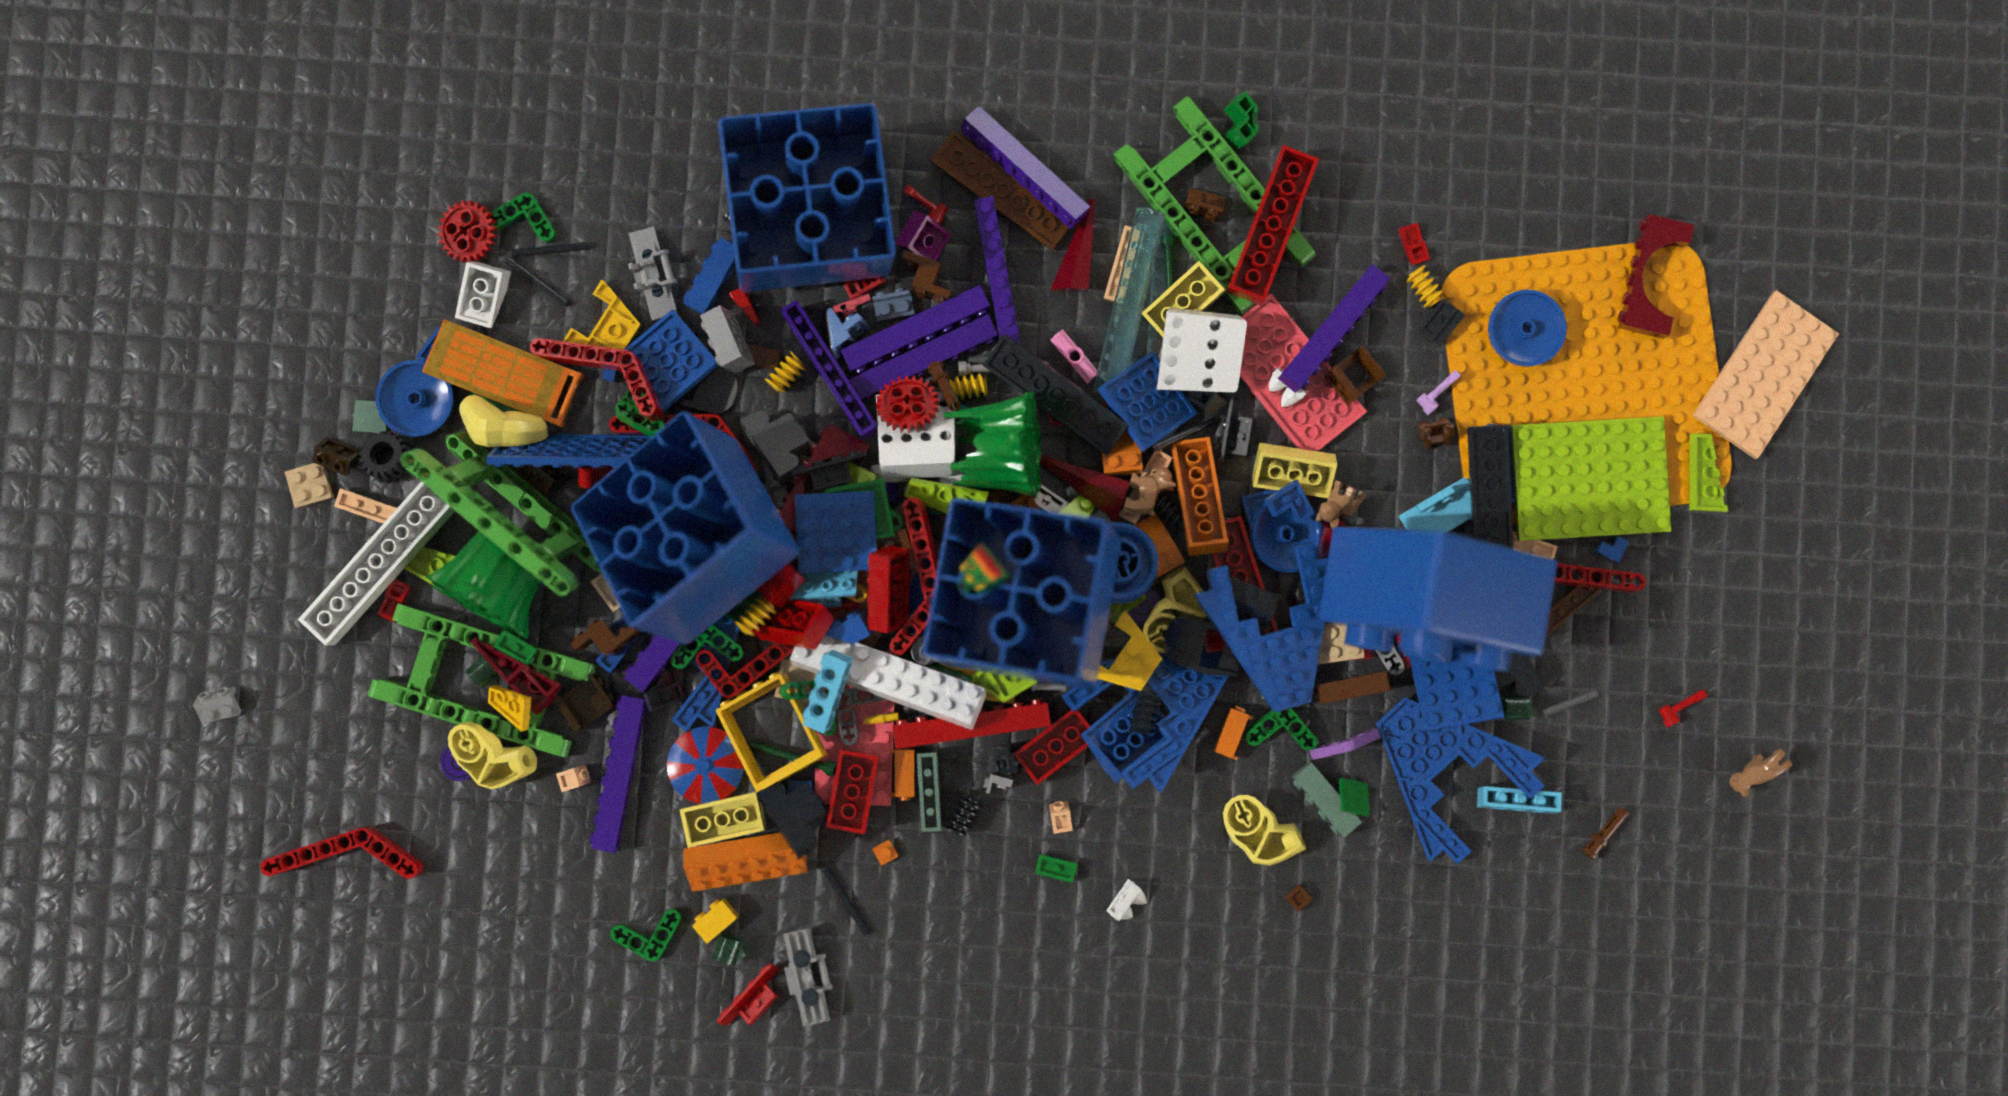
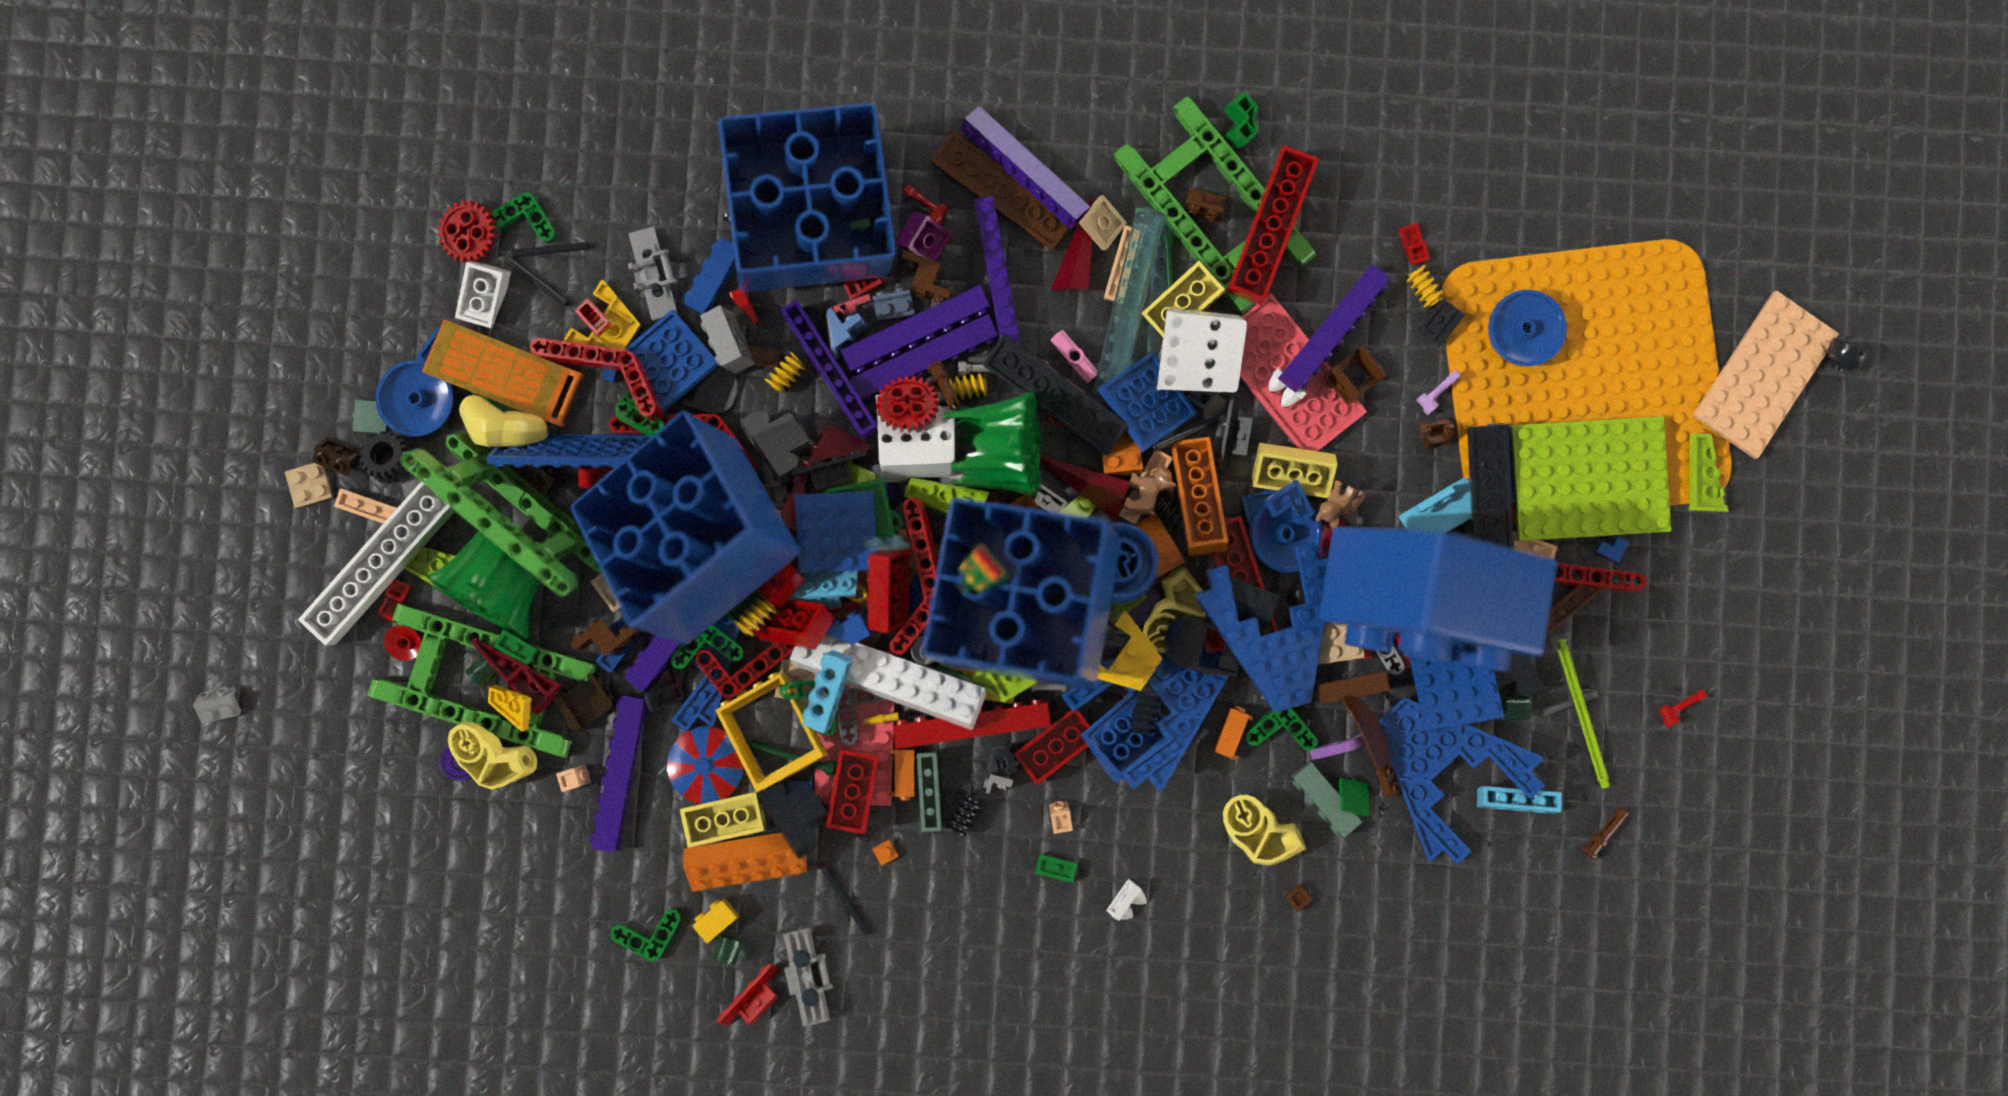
(337, 846): red beam -> none
(398, 647): none -> red dish
(585, 308): none -> red slope
(863, 224): none -> green plate
(890, 544): none -> clear light blue slope
(1102, 222): none -> tan plate
(1375, 742): none -> reddish brown plant
(1582, 712): none -> lime piece
(1638, 312): dark red arch -> none
(1759, 772): medium nougat animal -> none
(1845, 356): none -> black cylinder

